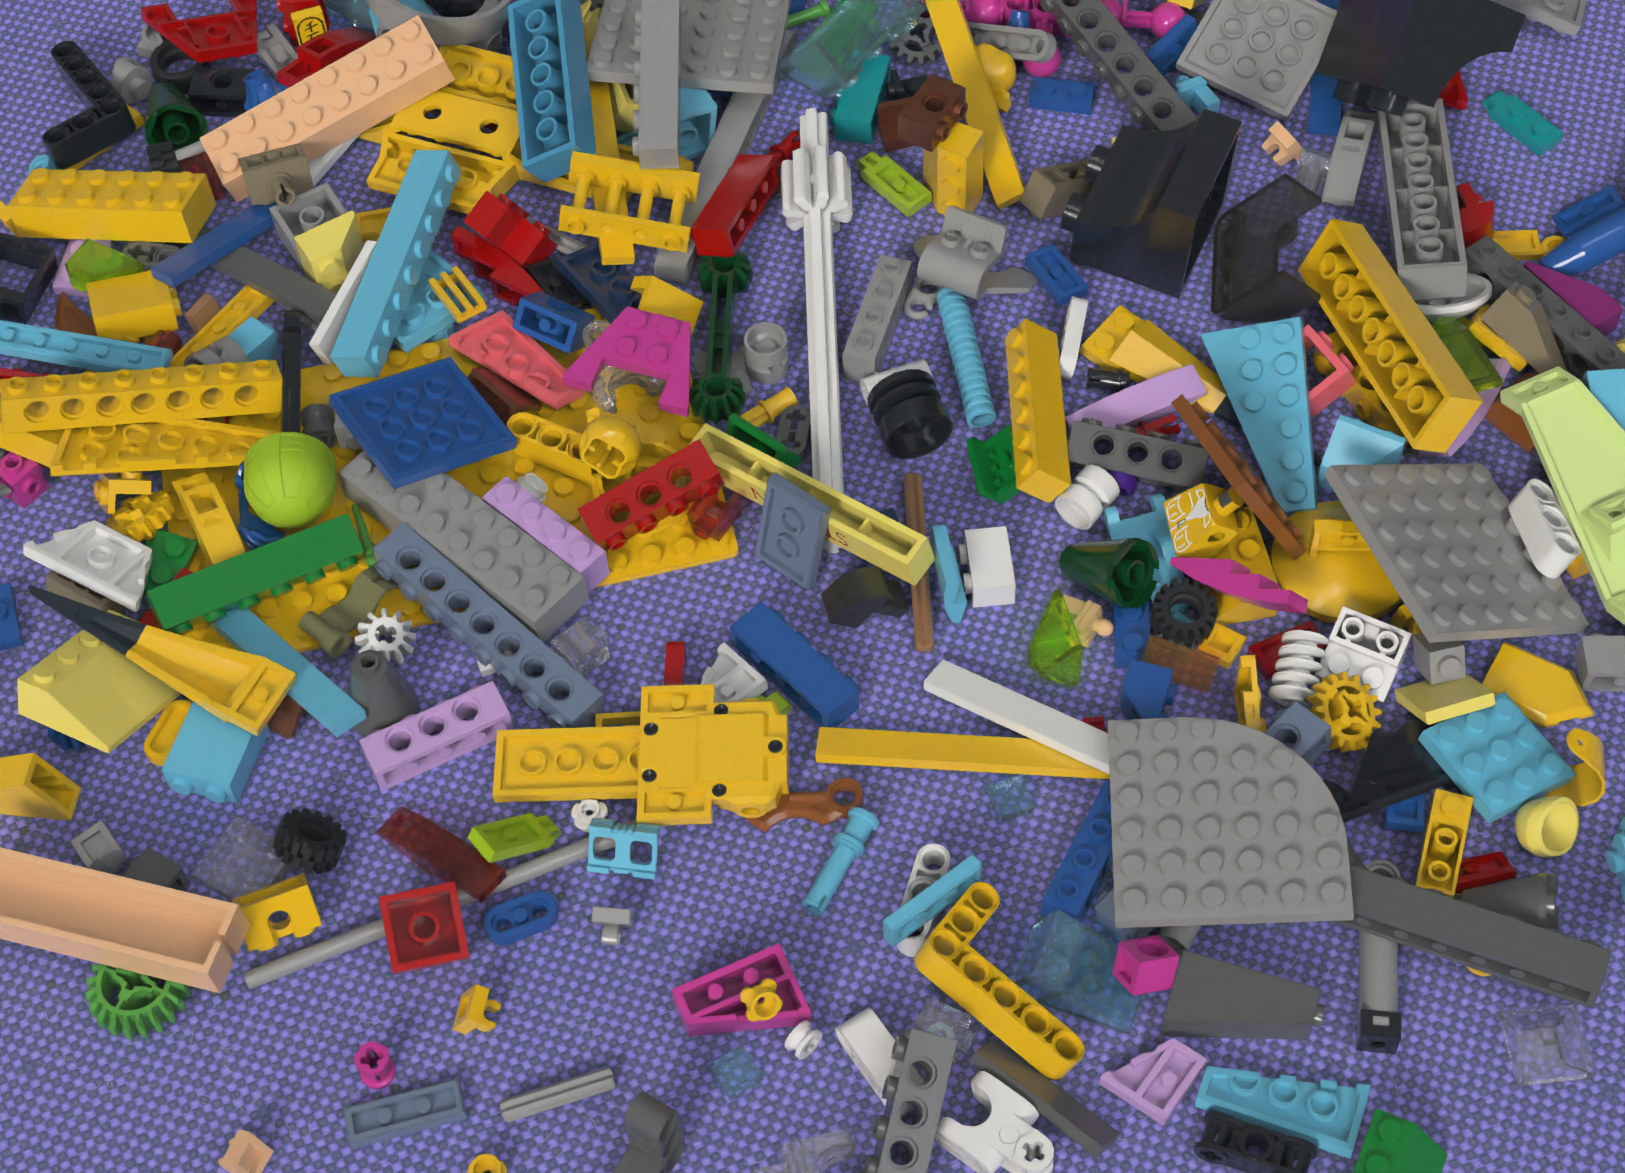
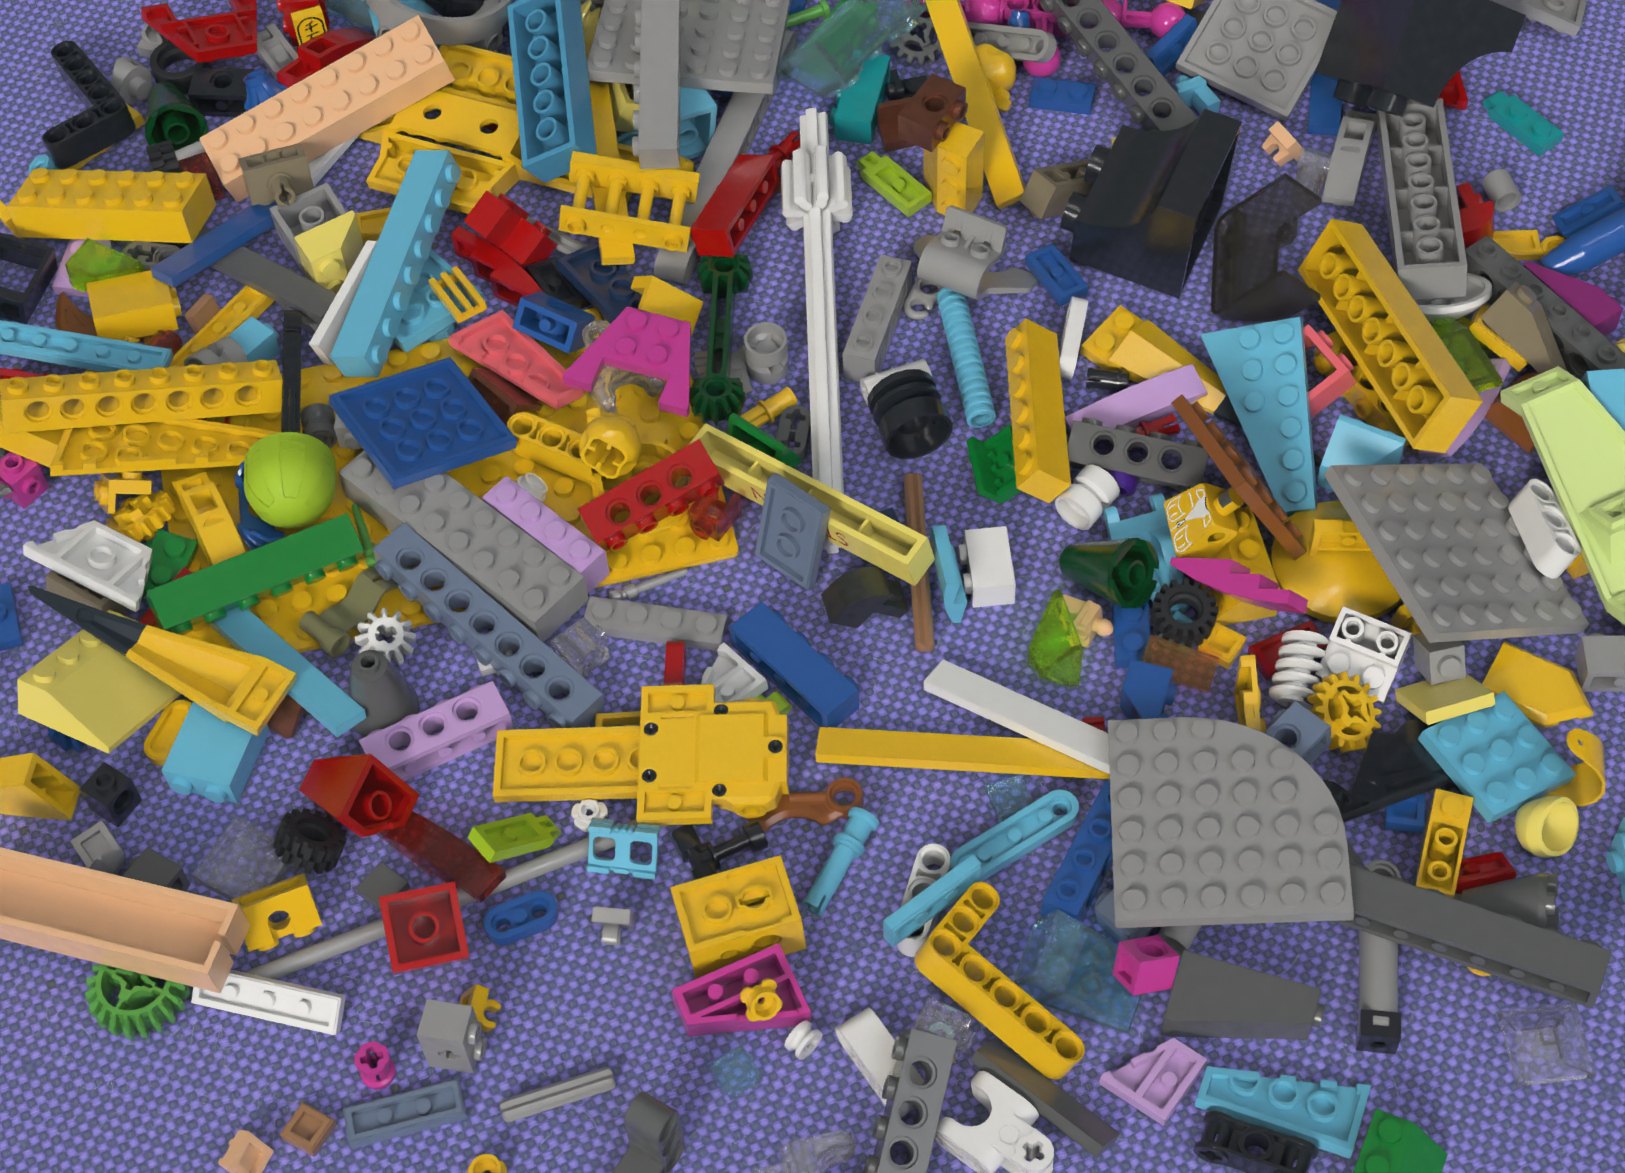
(110, 794): none -> black brick
(276, 1002): none -> white tile
(308, 1129): none -> medium nougat tile
(360, 793): none -> red slope
(381, 882): none -> dark grey tile
(451, 1036): none -> light grey brick
(631, 590): none -> light grey piece
(657, 623): none -> light grey plate
(705, 858): none -> black bar
(738, 915): none -> yellow piece
(1020, 833): none -> medium azure plate
(1502, 190): none -> light grey beam

